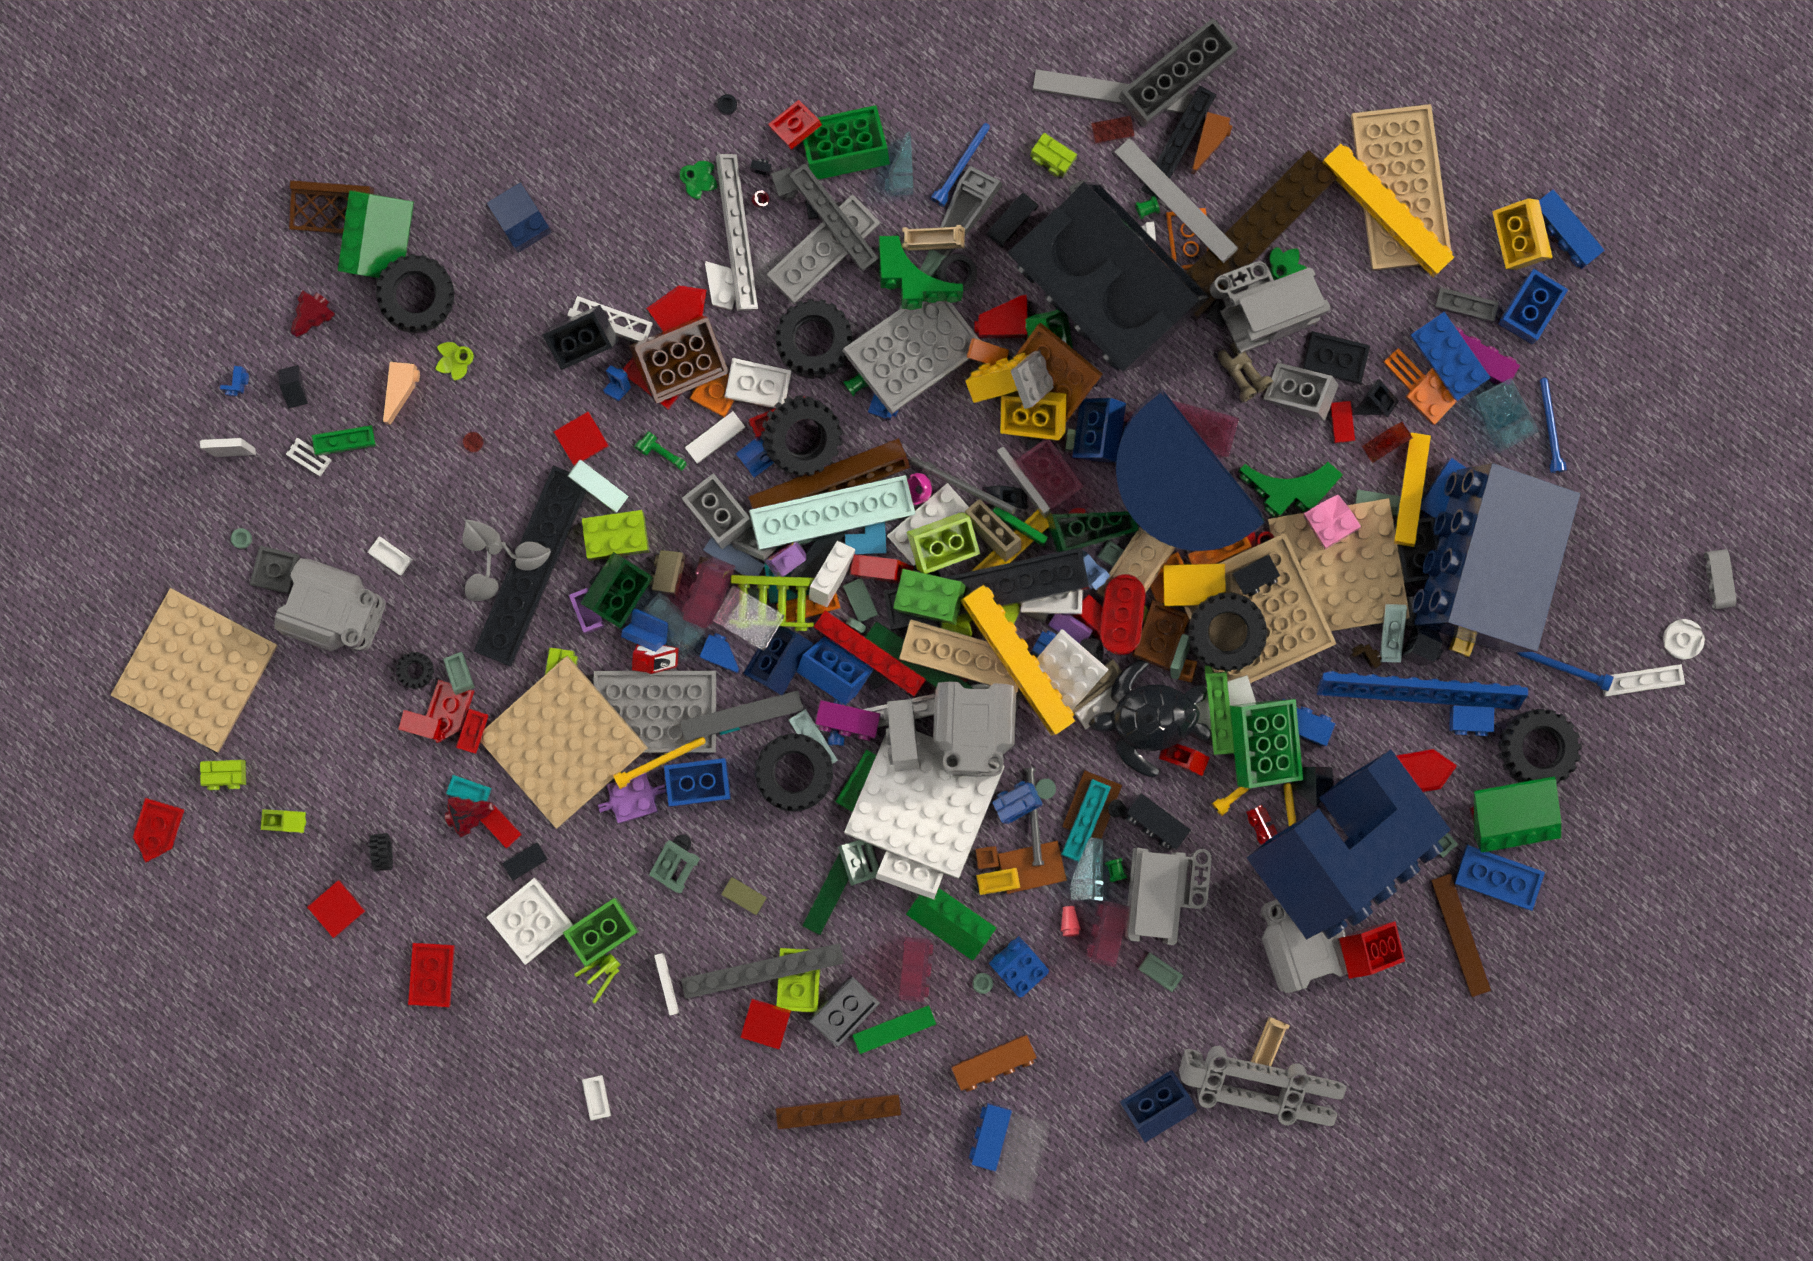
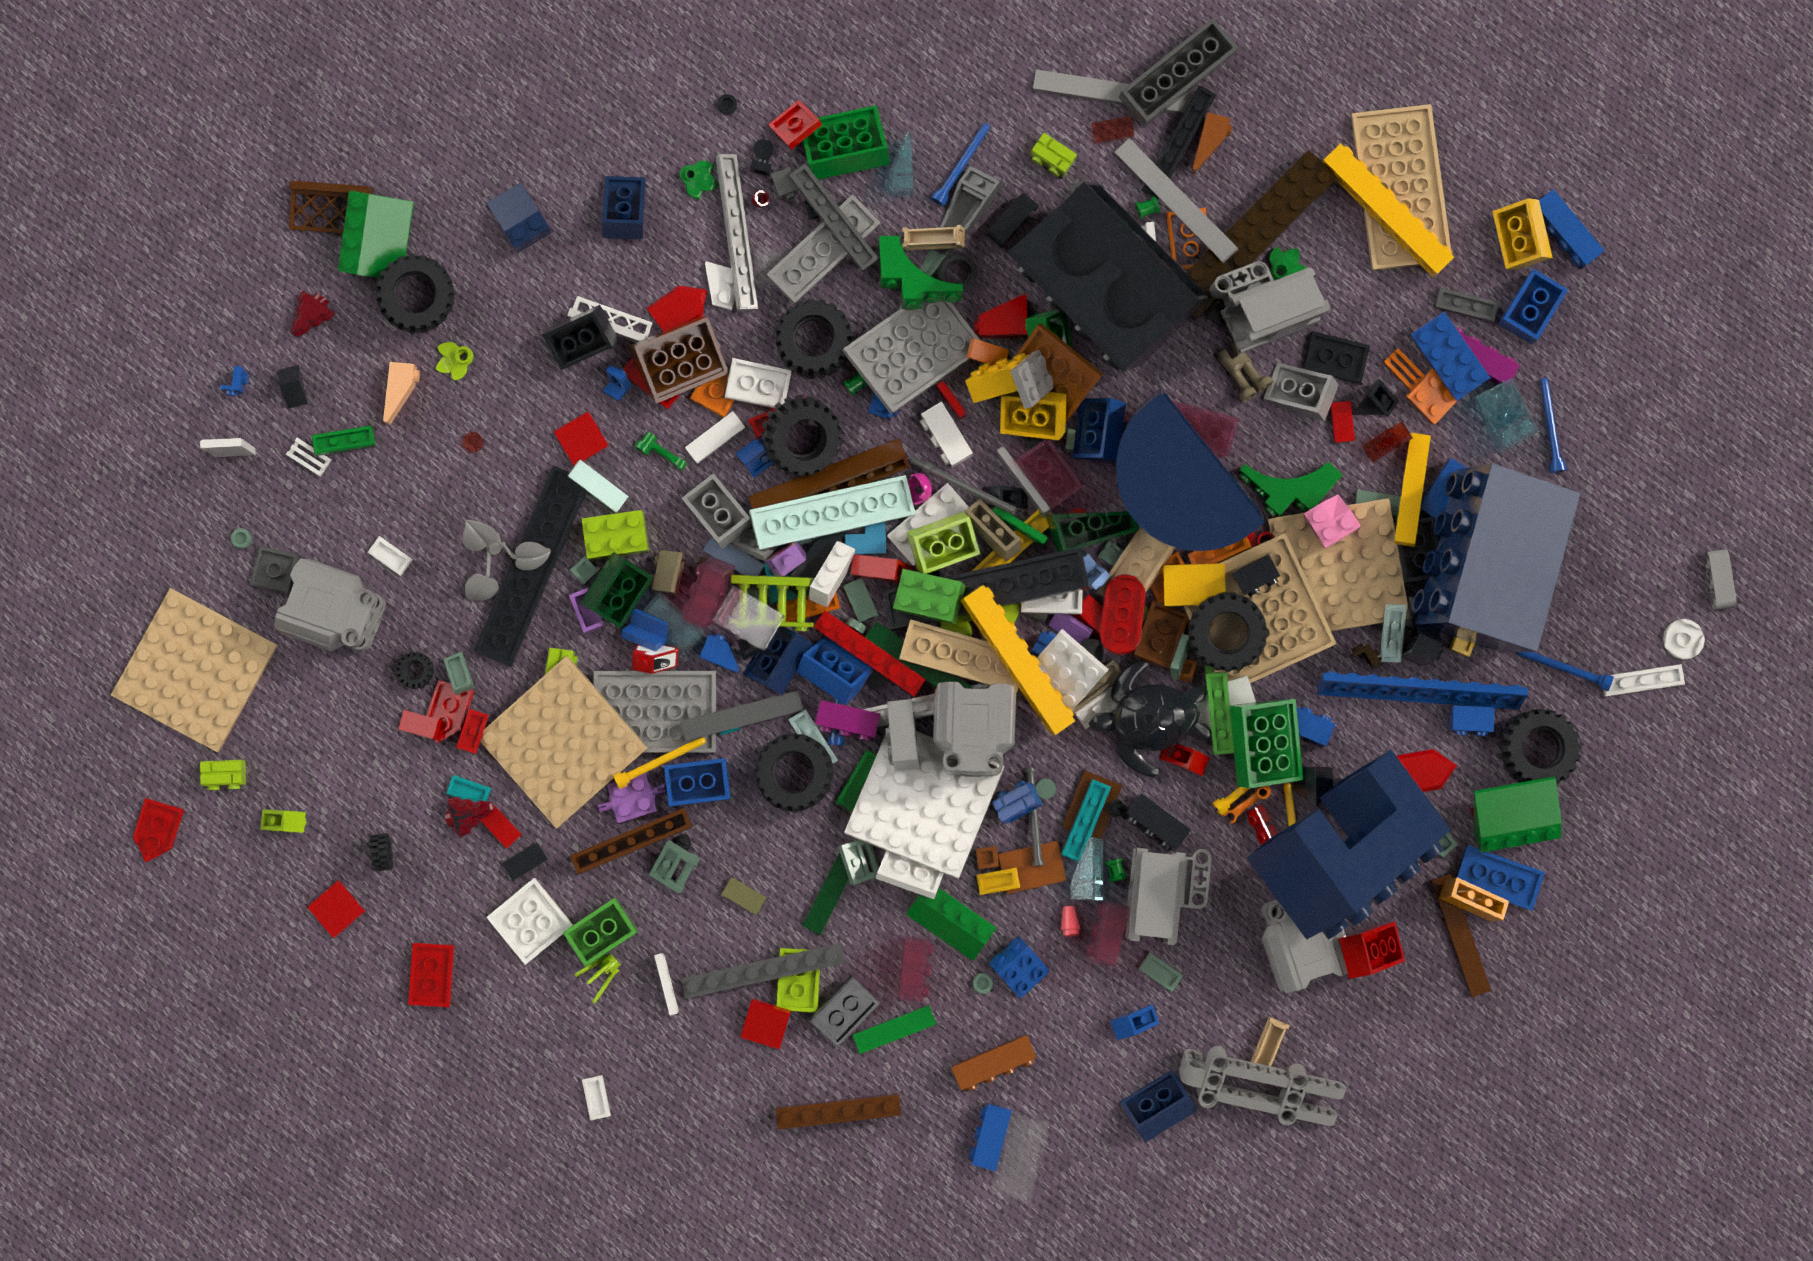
(584, 570): none -> sand green tile
(623, 207): none -> dark blue slope
(631, 841): none -> reddish brown brick
(744, 648): none -> black bracket
(763, 149): none -> black tile
(945, 435): none -> white brick
(951, 400): none -> red tile
(1134, 1022): none -> blue slope
(1248, 802): none -> orange brick
(1474, 899): none -> light orange brick

